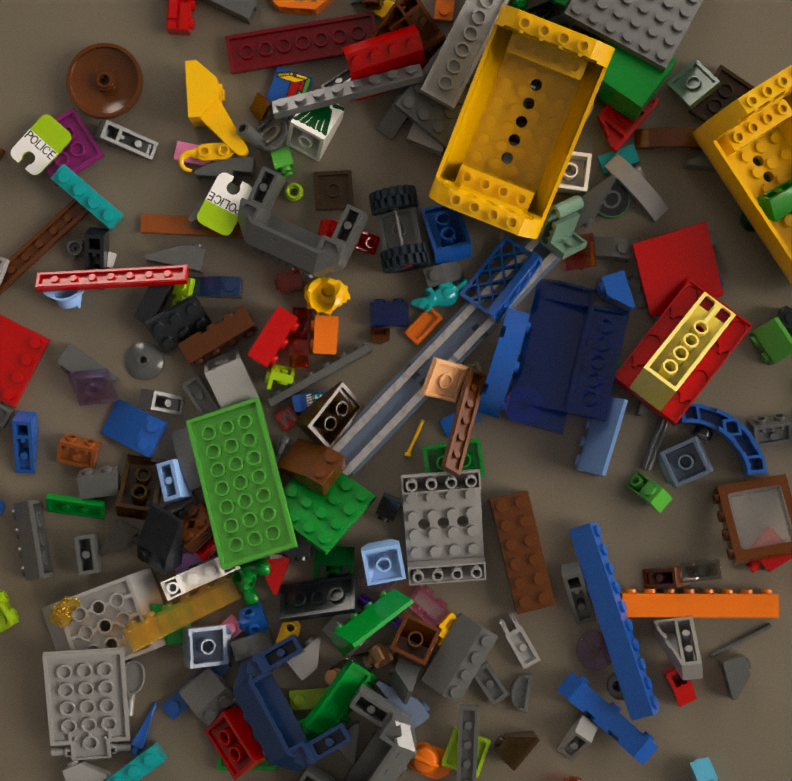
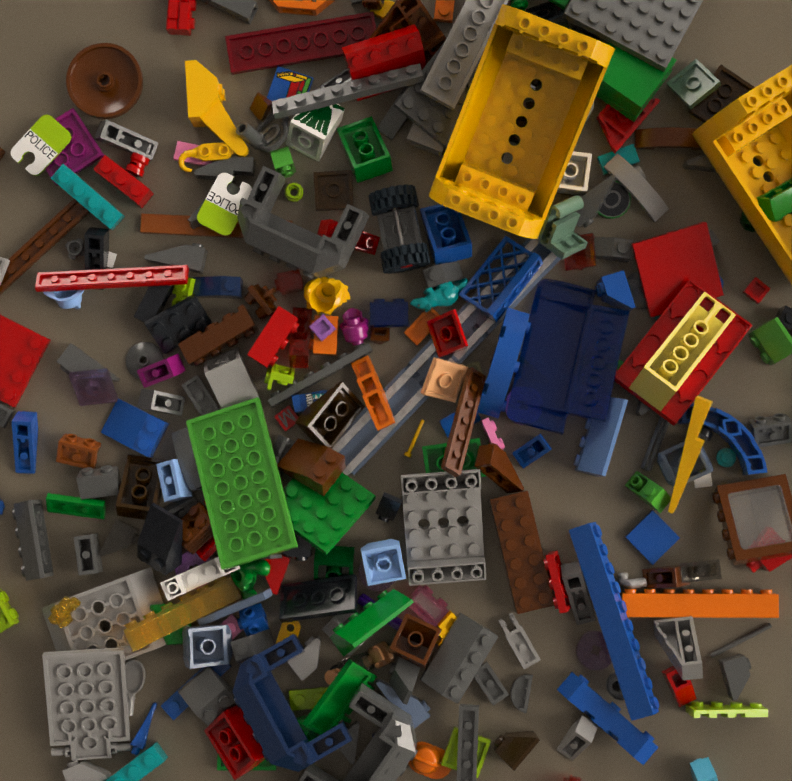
(123, 181): none -> red brick
(137, 164): none -> red wheel
(161, 370): none -> magenta slope
(235, 607): none -> sand blue tile
(265, 299): none -> reddish brown hips
(322, 327): none -> medium lavender tile
(354, 326): none -> magenta head
(365, 149): none -> green slope
(373, 393): none -> orange slope
(447, 333): none -> red slope
(489, 428): none -> bright pink plate
(497, 467): none -> reddish brown slope
(531, 450): none -> blue slope
(556, 582): none -> red plate
(631, 583): none -> light grey arm
(652, 537): none -> blue tile
(691, 449): none -> yellow slope
(704, 481): none -> white sticker
(726, 457): none -> teal plate
(729, 711): none -> lime wing
(756, 290): none -> red plate

